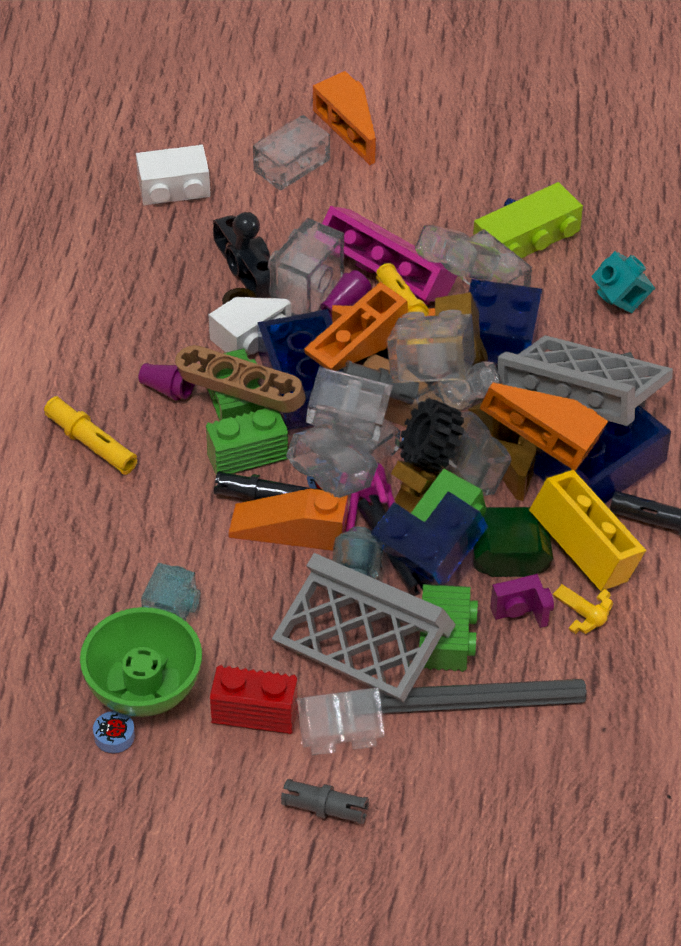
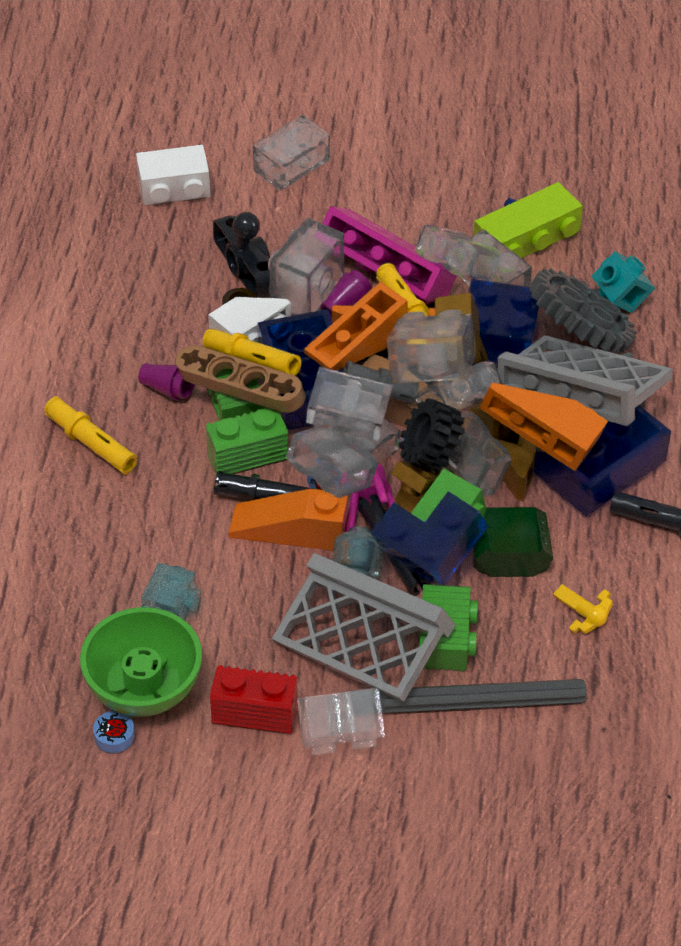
(243, 348): none -> yellow pin
(325, 801): dark grey pin -> none
(344, 108): orange slope -> none
(522, 596): magenta bracket -> none
(582, 311): none -> dark grey gear
(587, 530): yellow brick -> none

